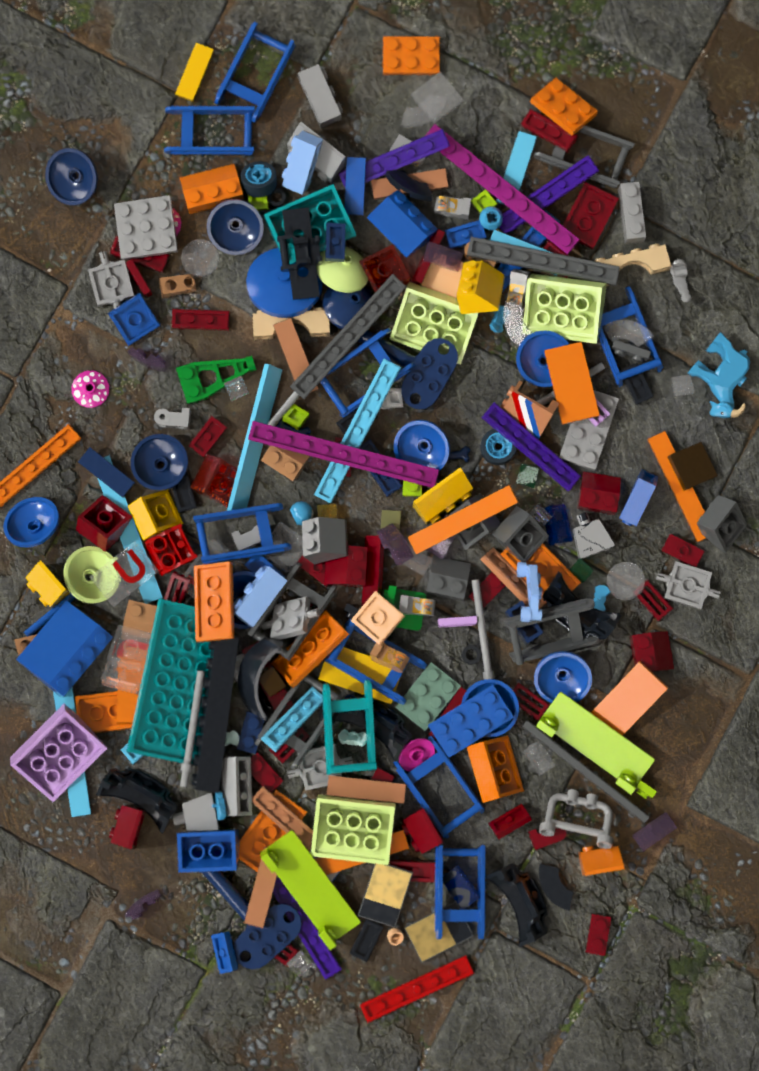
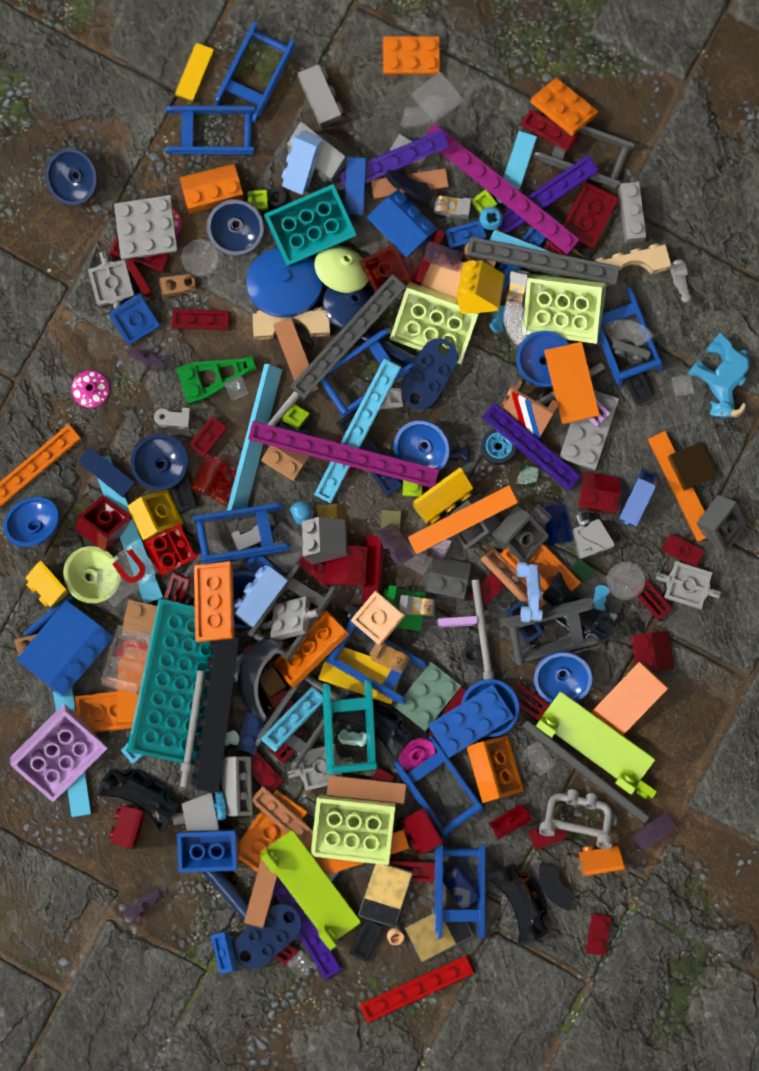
(258, 179): black wheel -> none
(306, 253): black piece -> none
(335, 242): dark blue plate -> none

